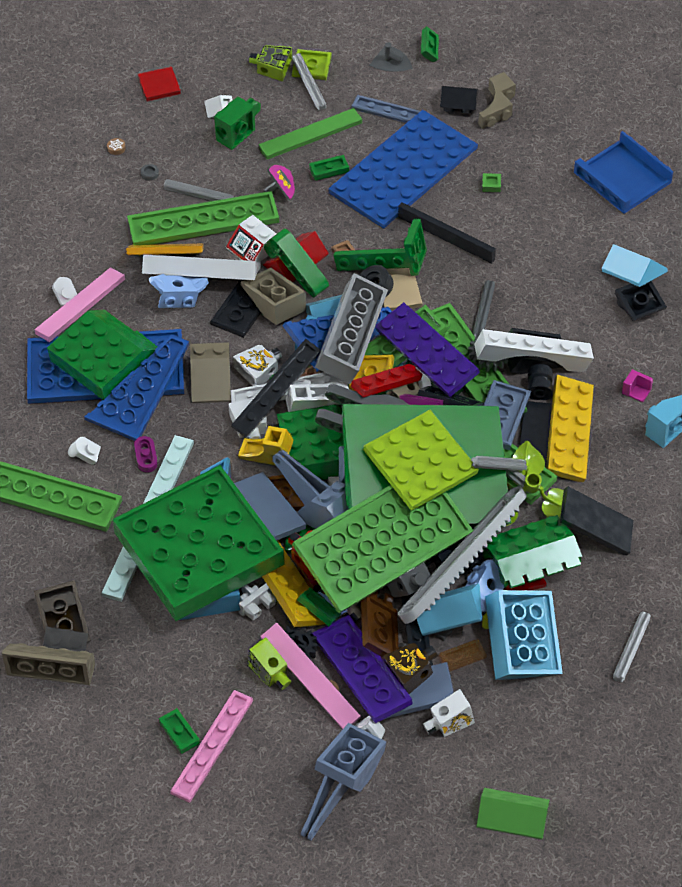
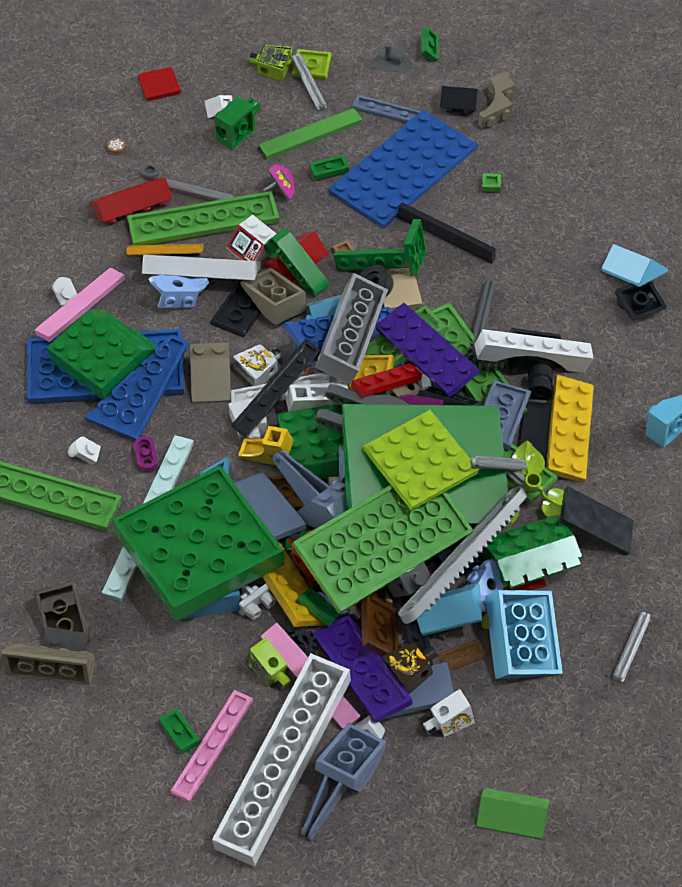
(131, 199): none -> red slope
(281, 760): none -> white brick
(624, 173): blue panel -> none
(637, 385): dark pink panel -> none

